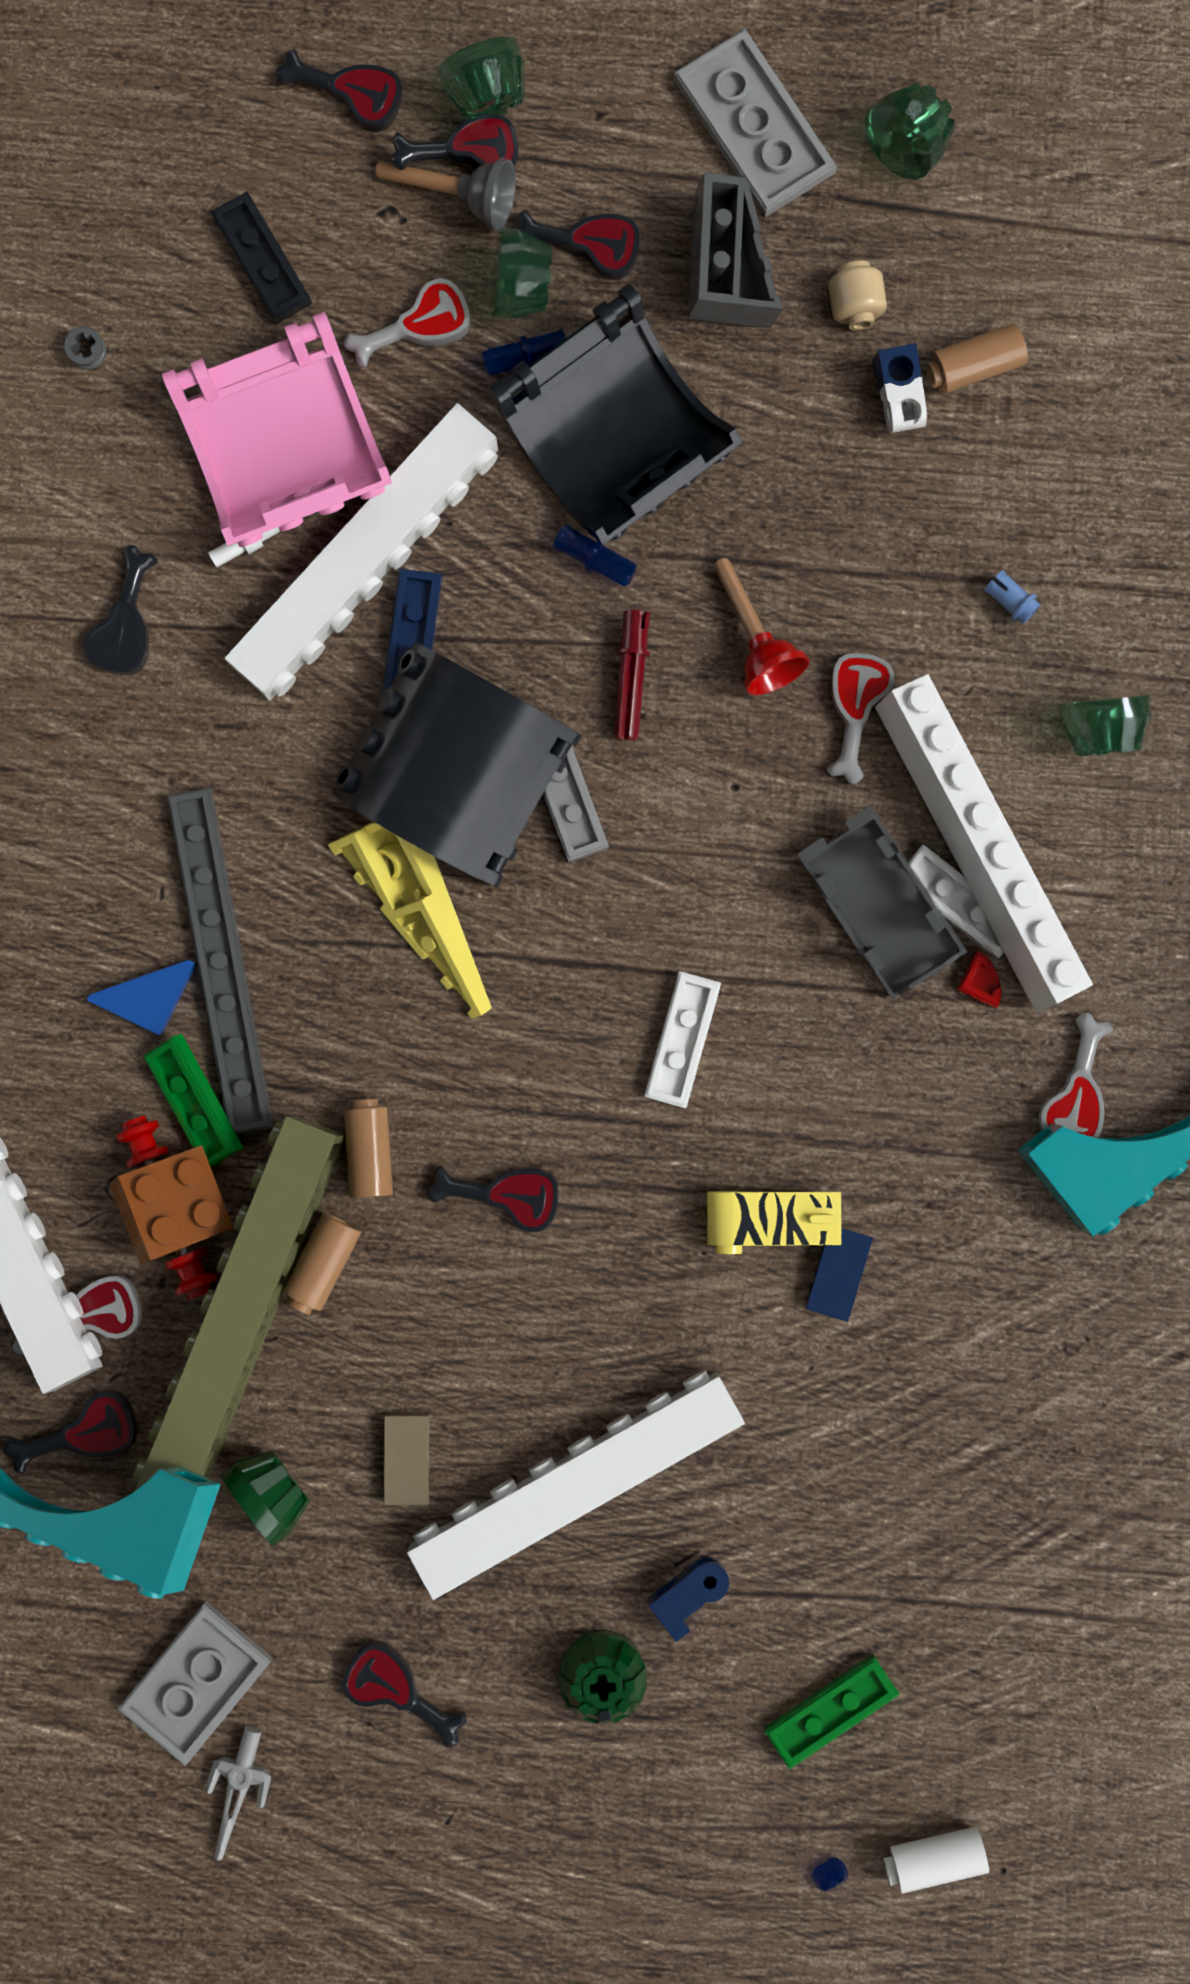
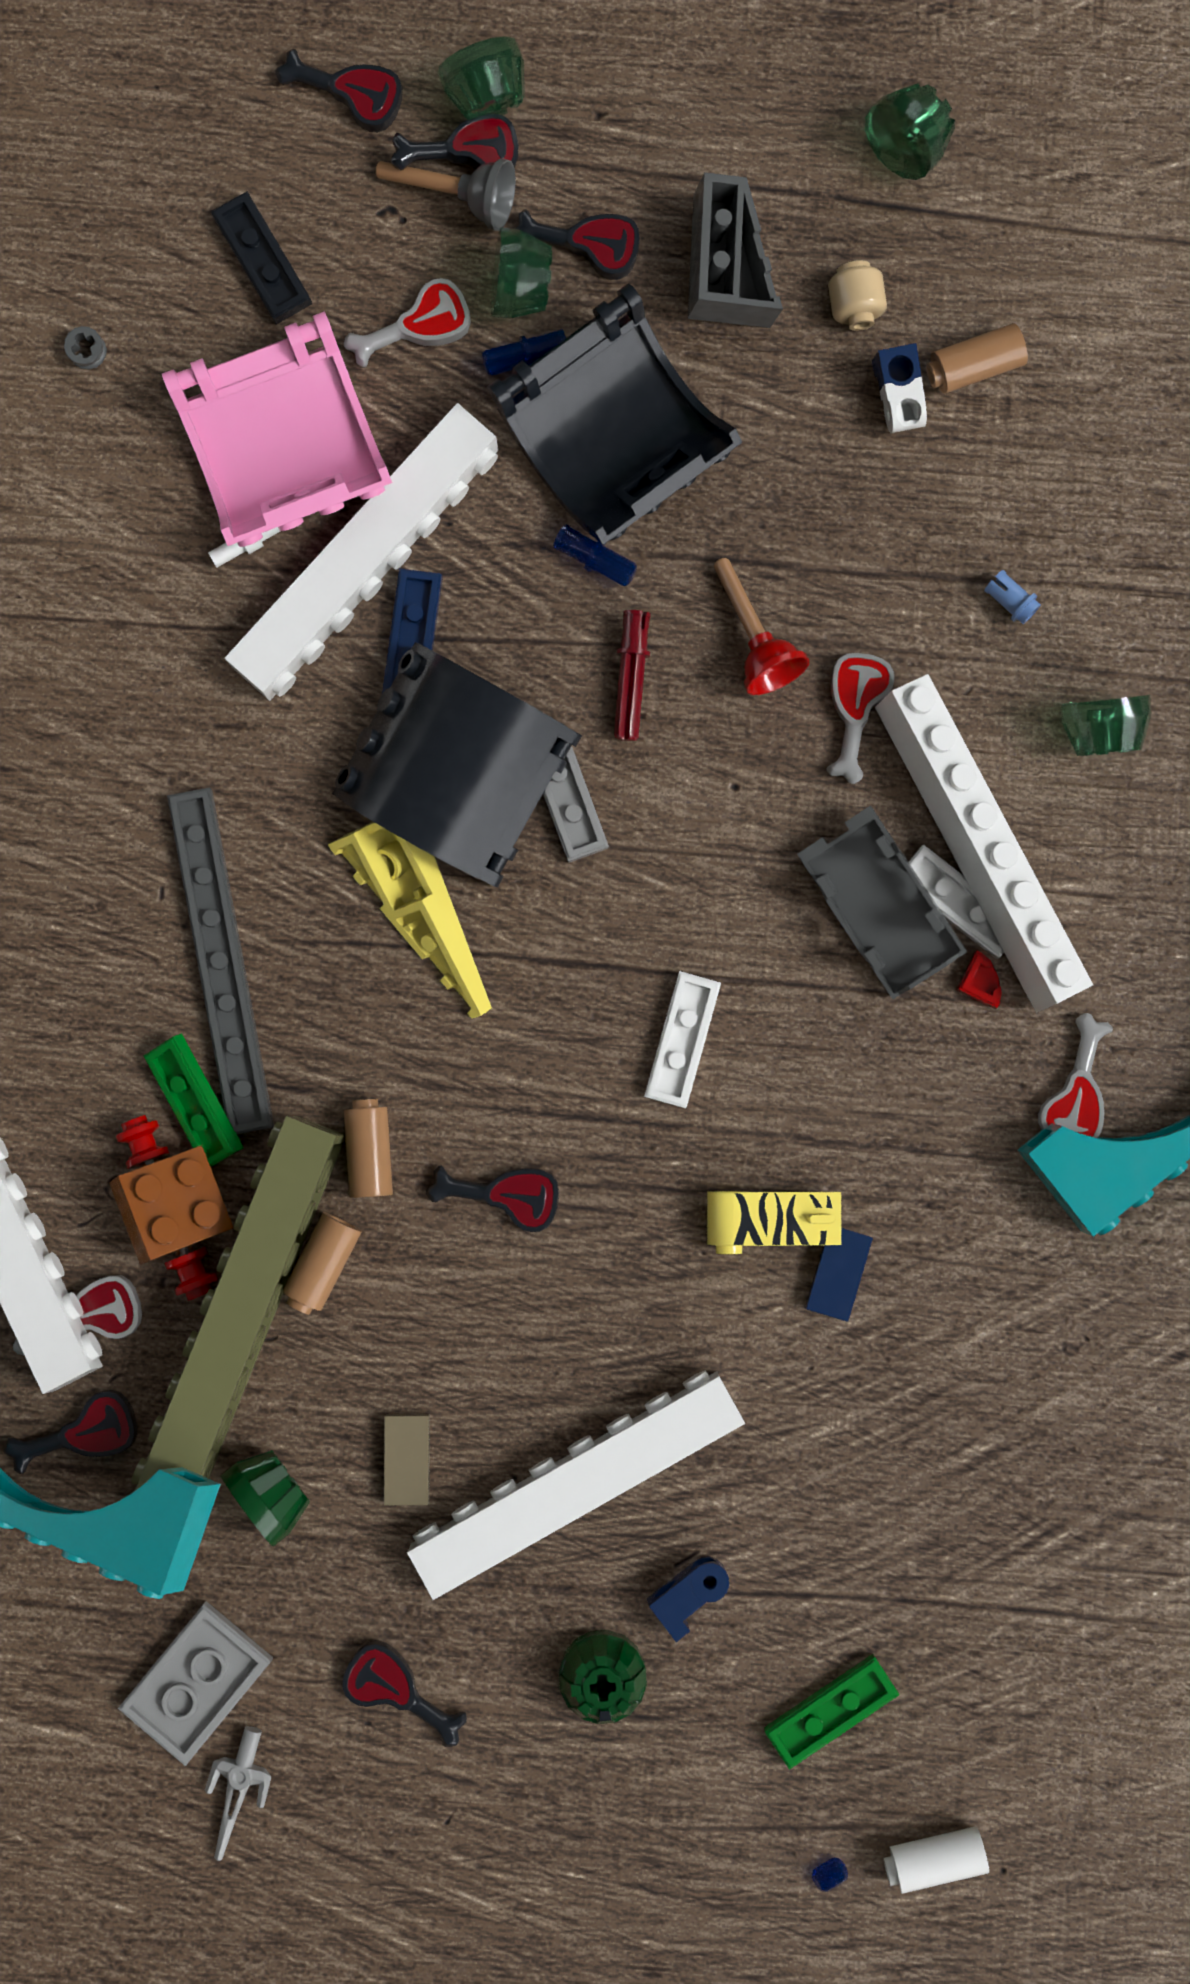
(122, 640): black piece -> none
(149, 998): blue tile -> none
(755, 122): light grey tile -> none

